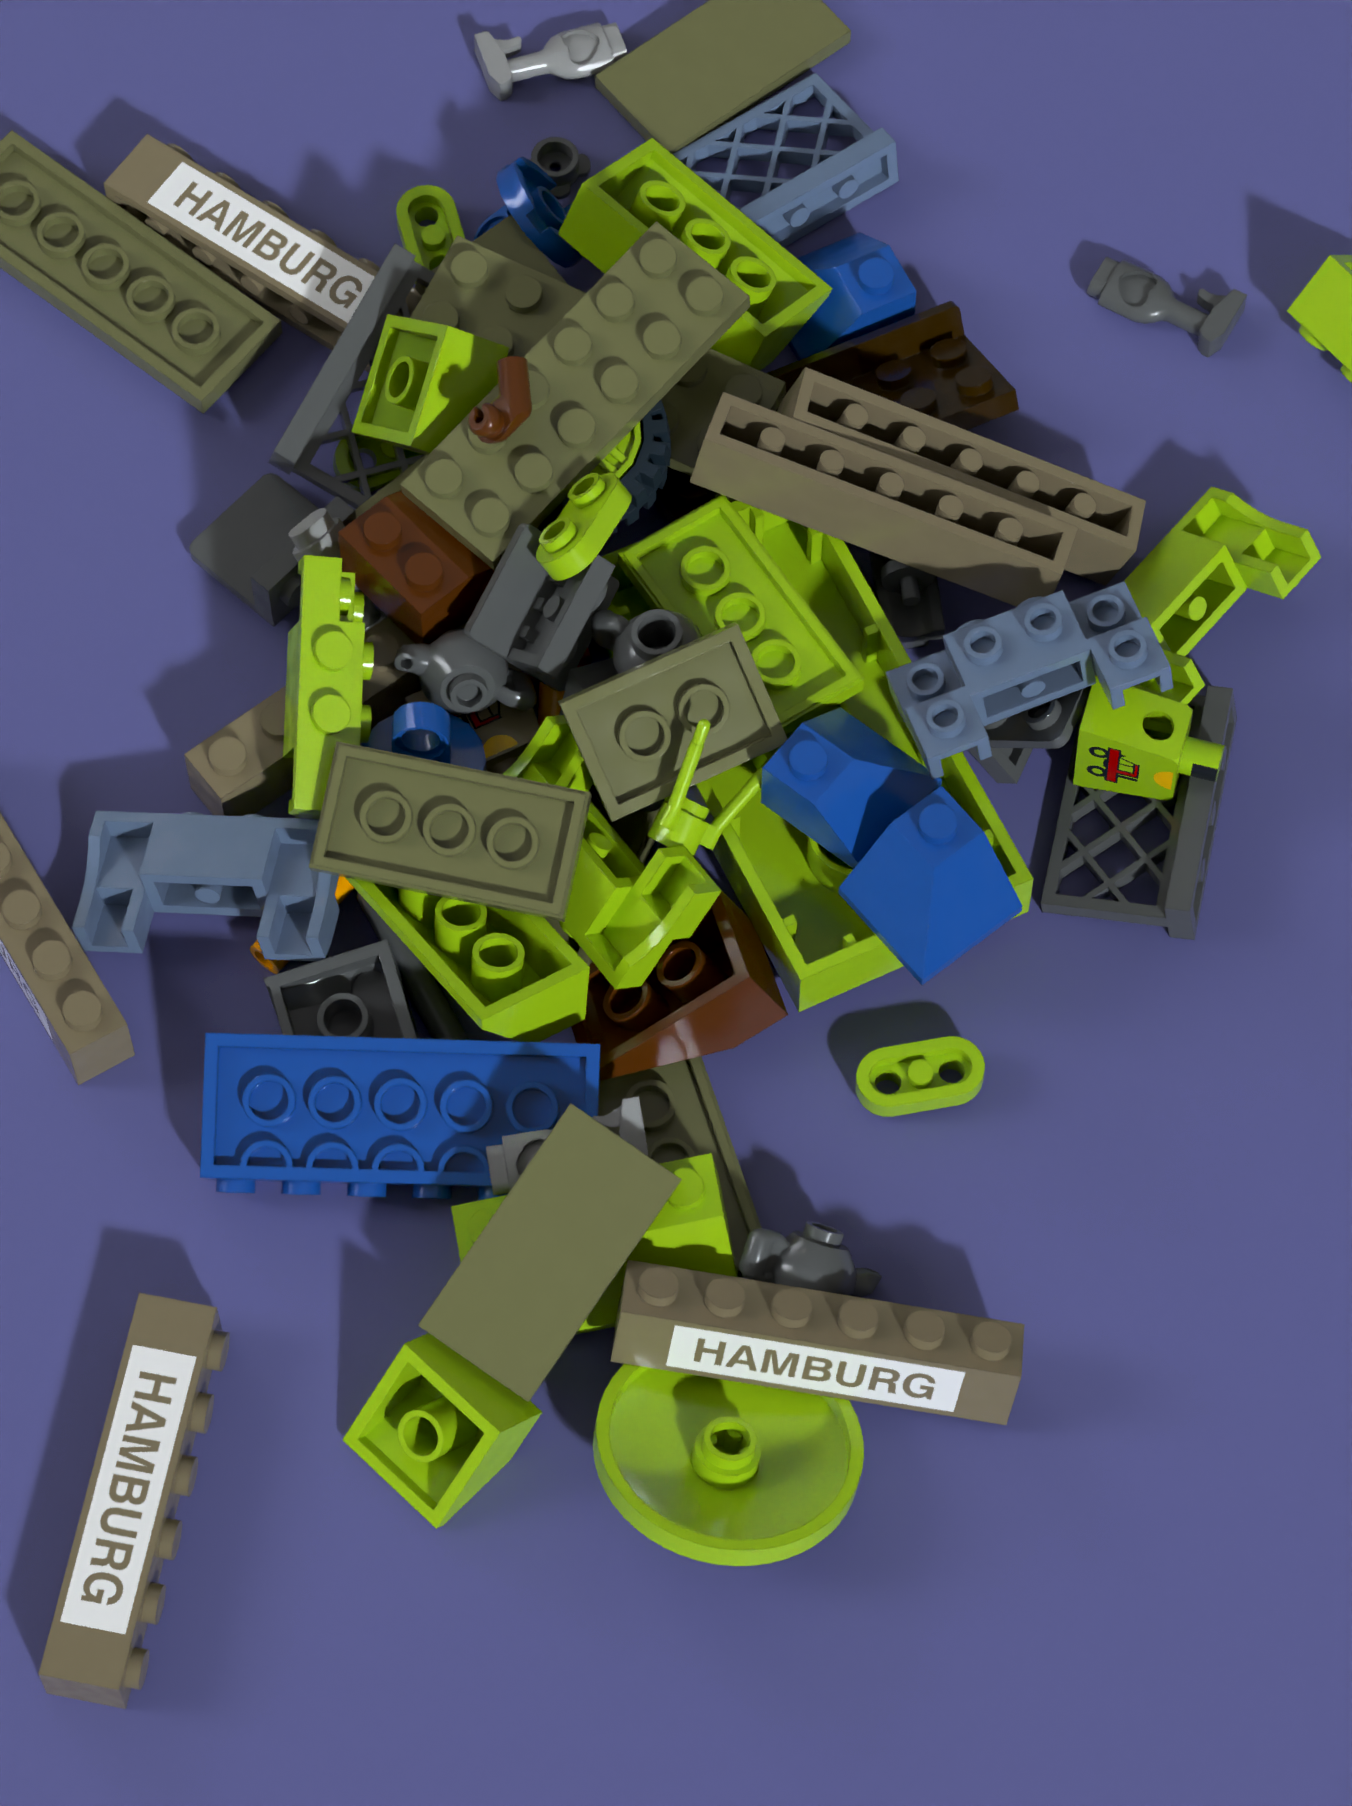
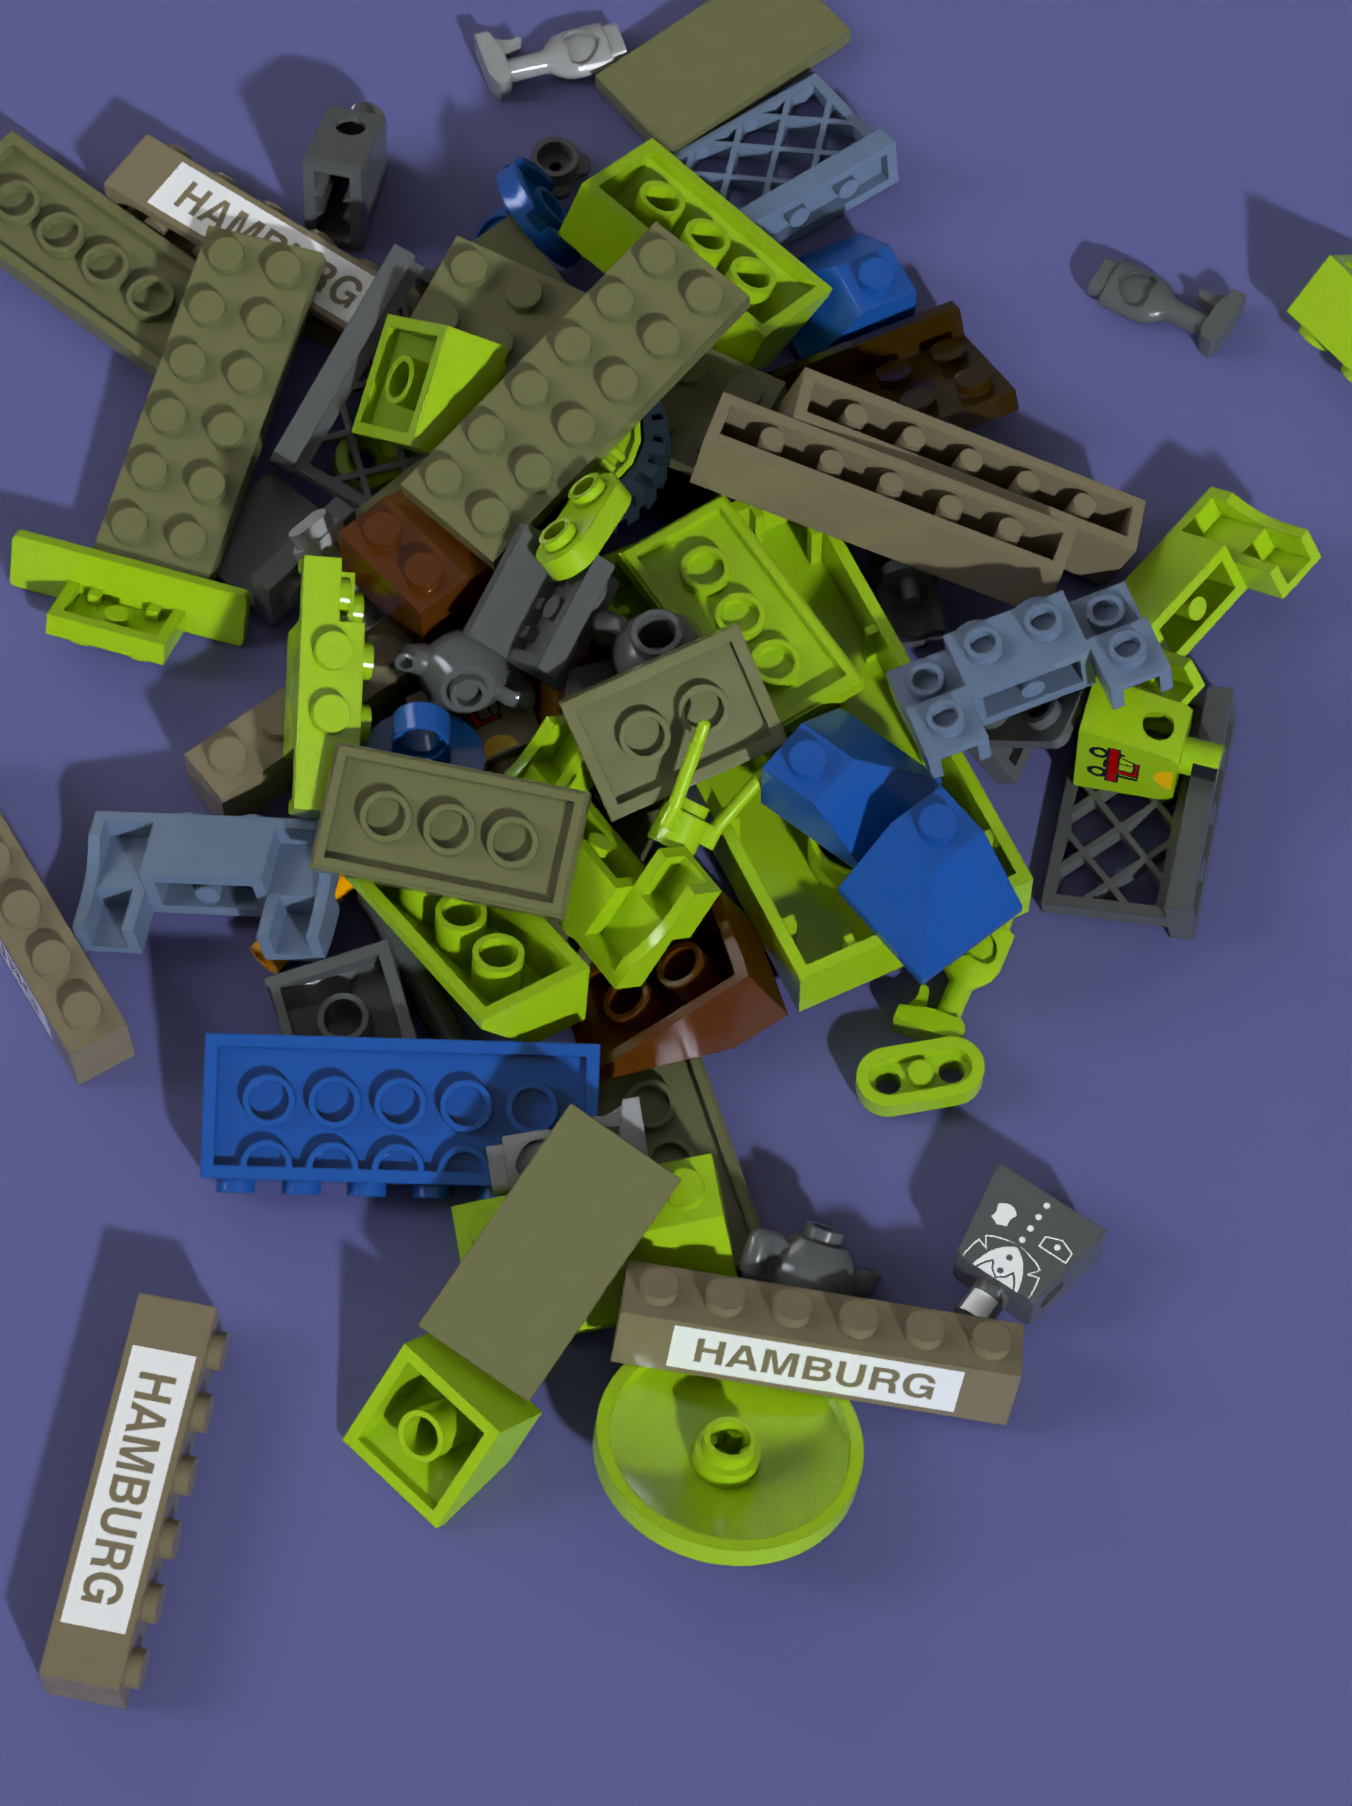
(125, 601): none -> lime bracket
(211, 402): none -> olive plate
(352, 147): none -> dark grey torso
(433, 241): lime plate -> none
(510, 408): reddish brown arm -> none
(964, 975): none -> lime piece
(1022, 1250): none -> dark grey torso

